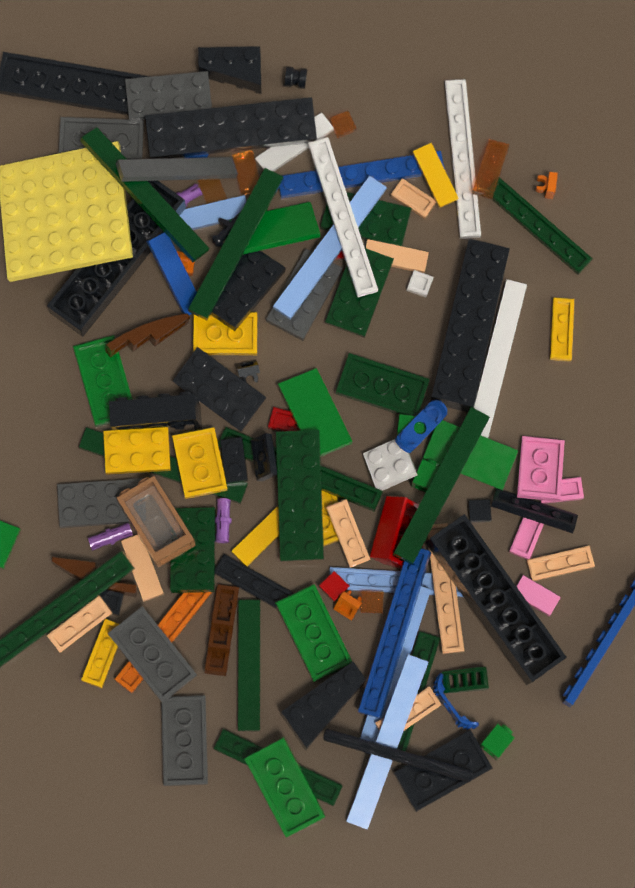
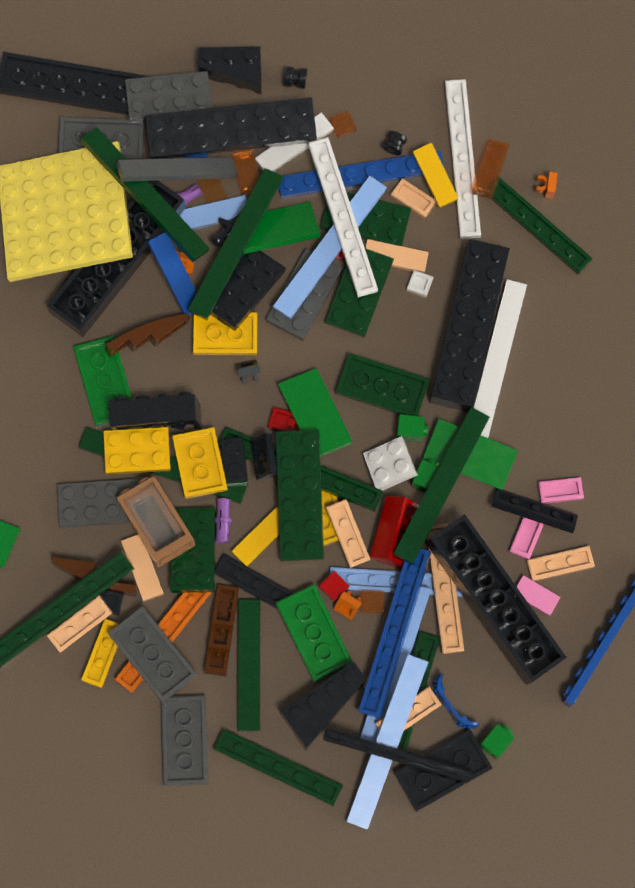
(110, 536): medium lavender pin -> none
(219, 389): black plate -> none
(285, 787): green plate -> none
(394, 143): none -> black wheel
(430, 417): blue piece -> none
(473, 671): dark green slope -> none
(479, 511): black tile -> none
(540, 468): bright pink tile -> none
(562, 329): yellow tile -> none

